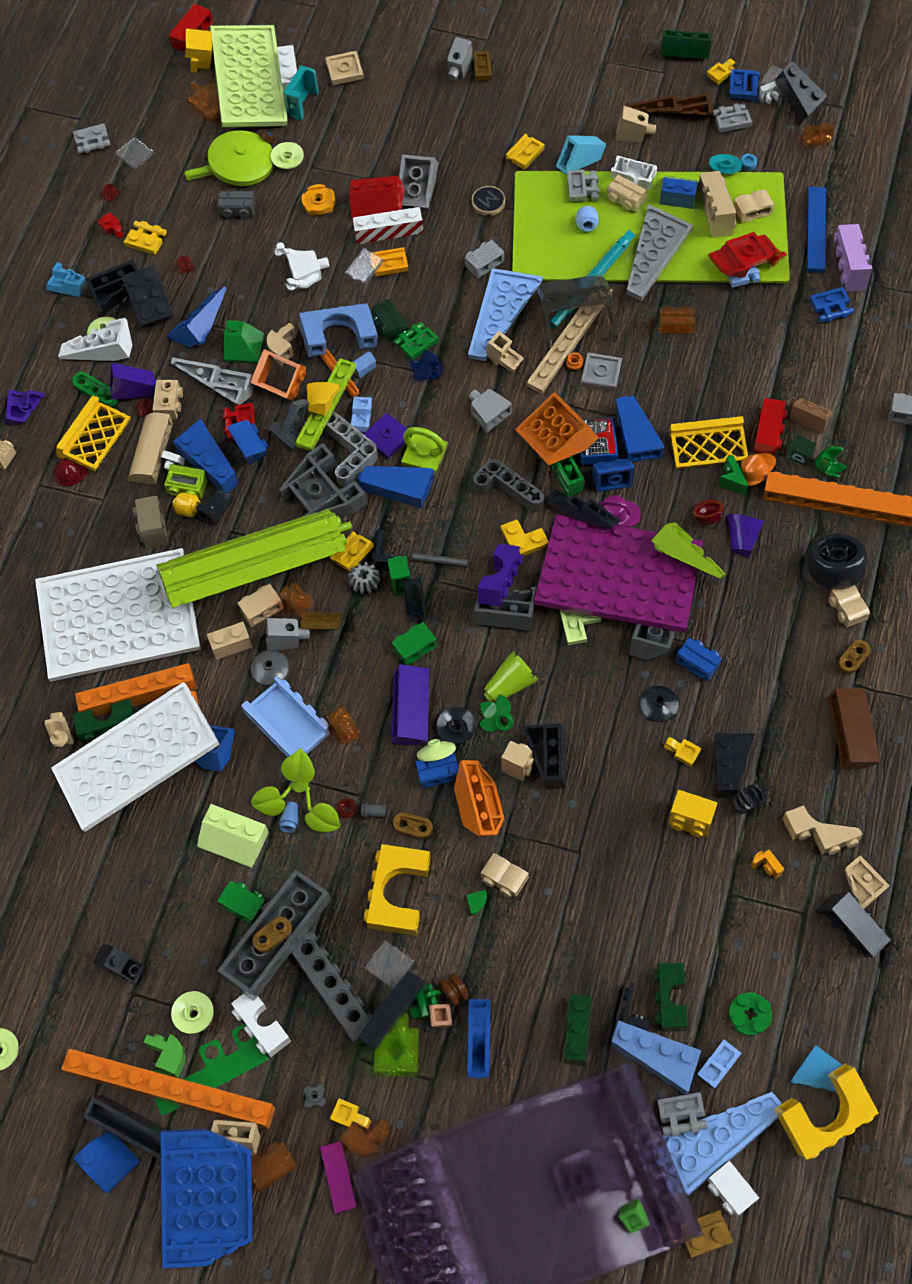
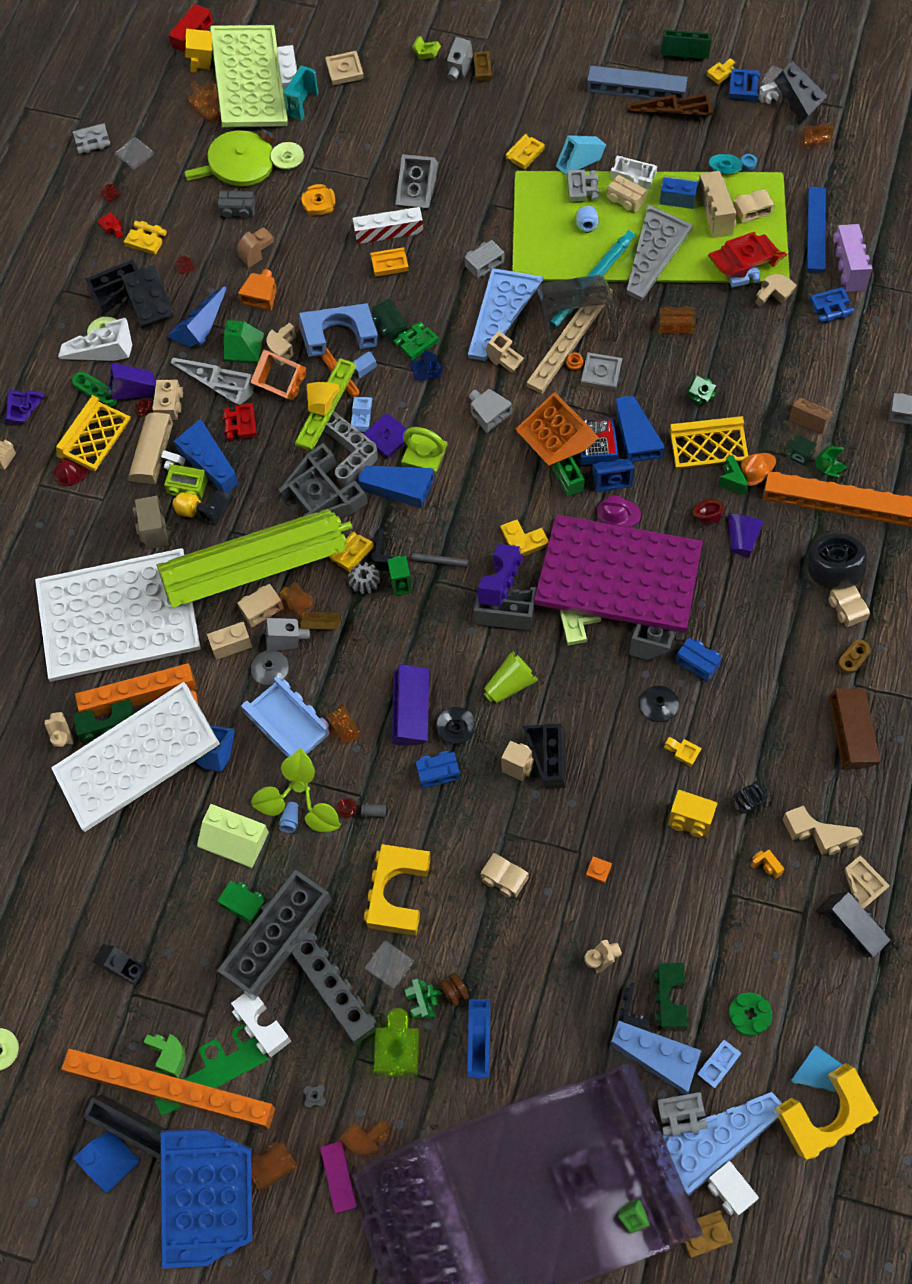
(65, 281): dark azure slope -> none
(188, 1003): yellowish green dish -> none
(241, 1132): tan brick -> none
(248, 440): blue slope -> none
(250, 246): none -> medium nougat brick
(259, 290): none -> orange torso
(273, 936): pearl gold plate -> none
(288, 429): dark grey bracket -> none
(303, 266): white torso -> none
(347, 1113): yellow plate -> none
(364, 266): clear piece -> none
(375, 195): red slope -> none
(391, 1010): black slope -> none
(414, 599): black hinge -> none
(414, 643): green brick -> none
(414, 823): pearl gold plate -> none
(425, 50): none -> lime bracket
(436, 750): yellowish green dish -> none
(440, 1016): nougat slope -> none
(476, 901): green tile -> none
(478, 799): orange wedge -> none
(488, 200): tile -> none
(494, 713): green plate -> none
(530, 498): dark grey beam -> none
(577, 1030): dark green arch -> none
(584, 511): black slope -> none
(598, 870): none -> orange plate
(602, 955): none -> tan hips
(633, 125): tan torso -> none
(635, 83): none -> sand blue brick
(677, 543): lime wedge -> none
(701, 390): none -> brick
(730, 759): black wedge -> none
(732, 117): light grey plate -> none
(770, 426): red brick -> none
(777, 286): none -> tan brick

